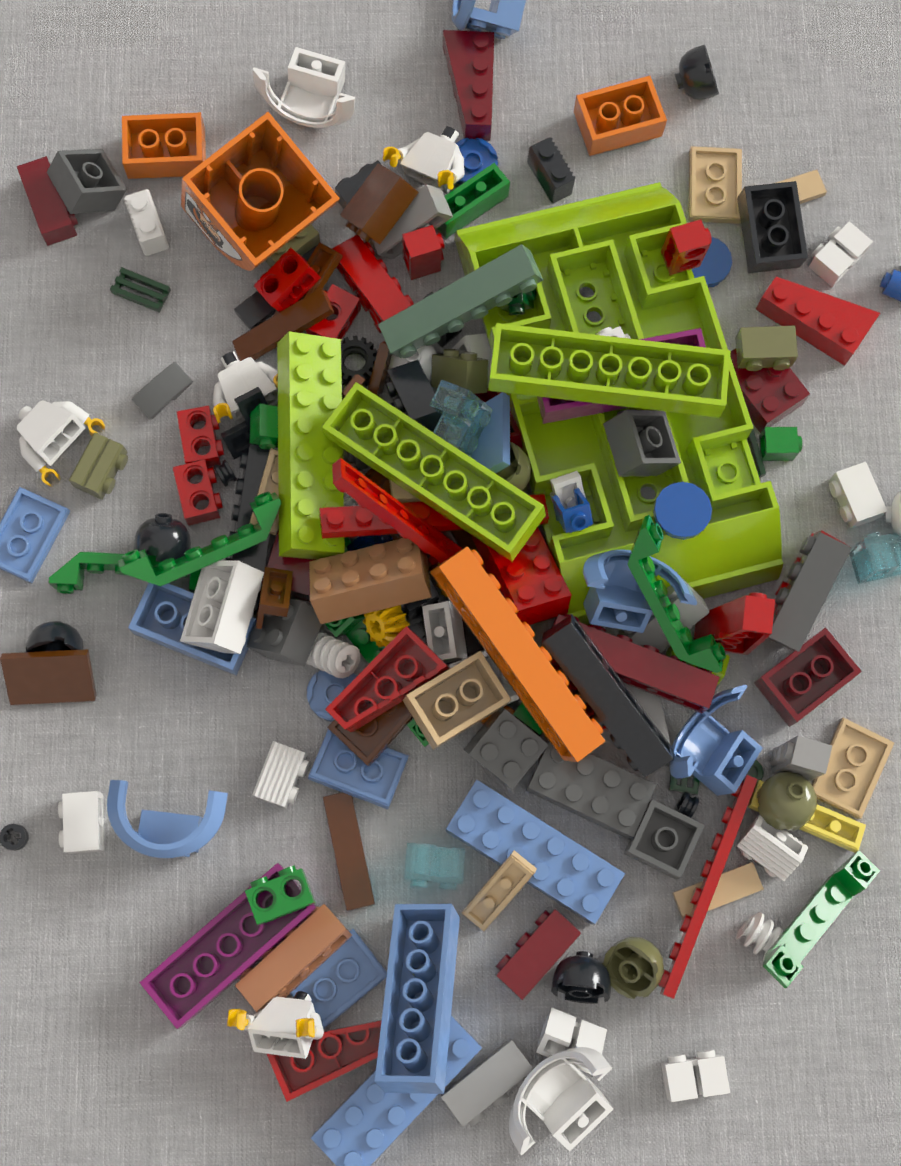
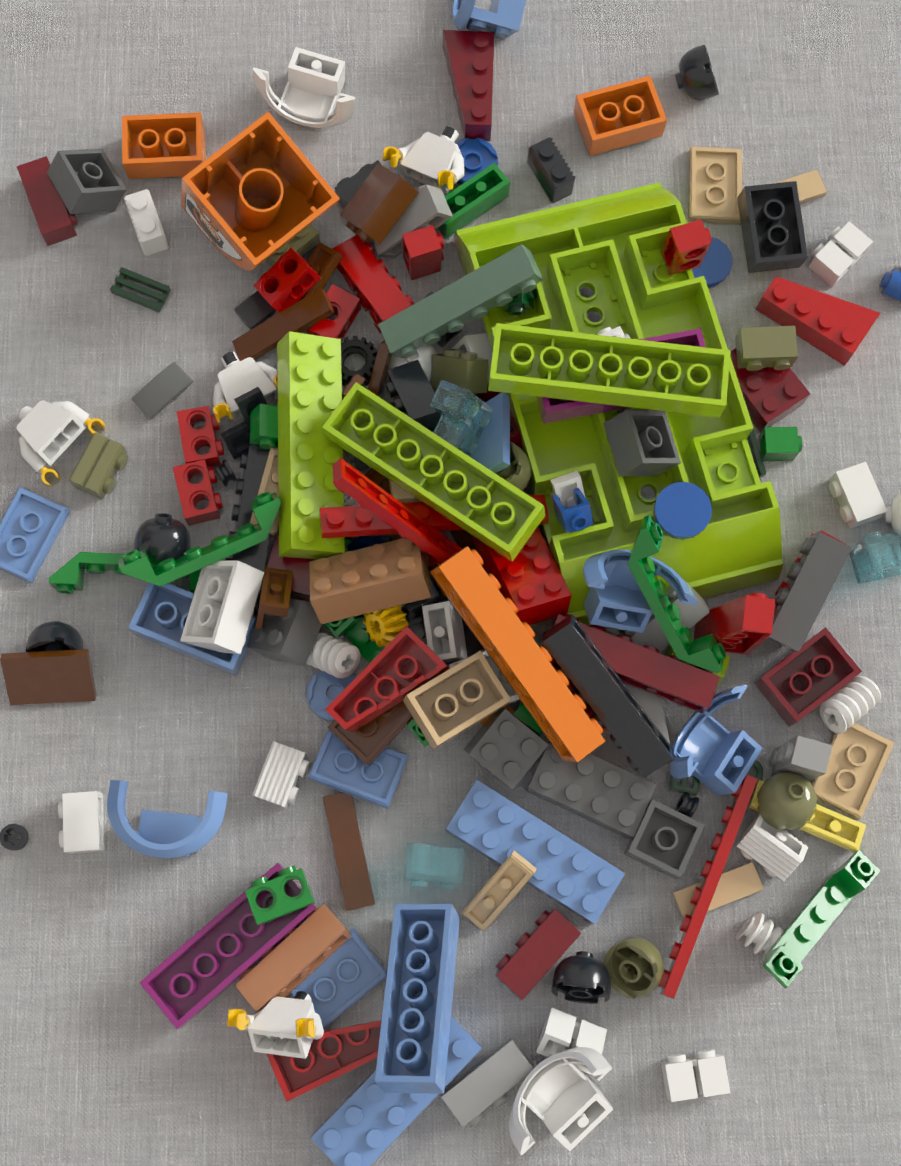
(849, 704): none -> white piece

